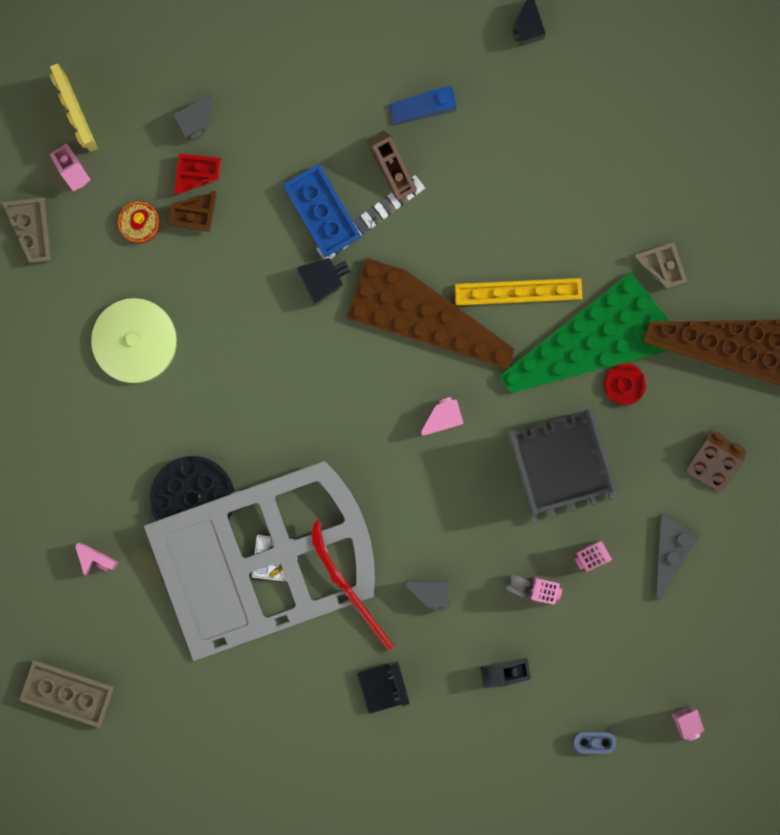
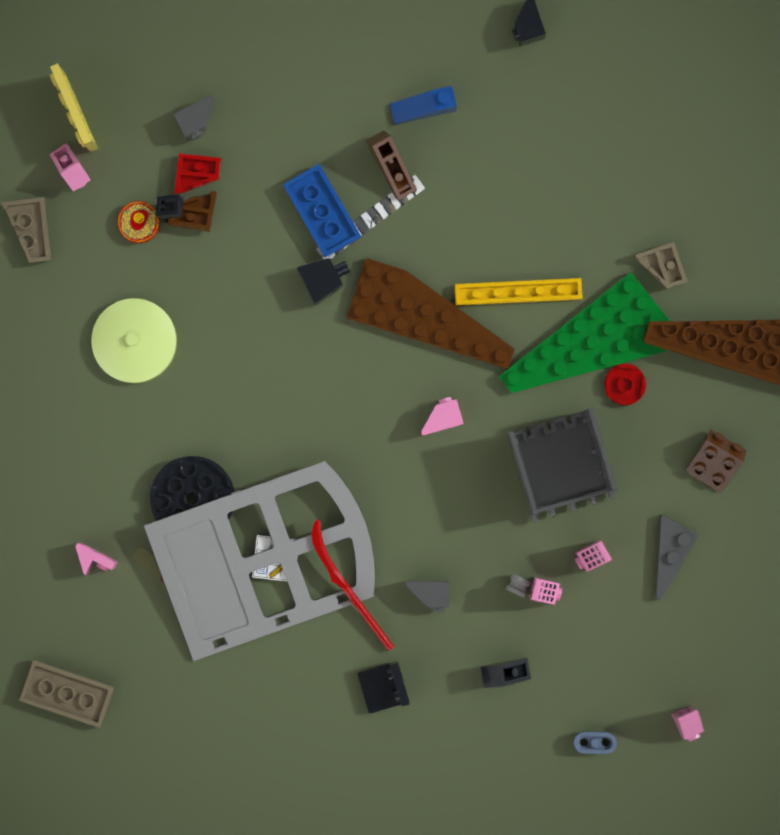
(169, 207): none -> black bracket

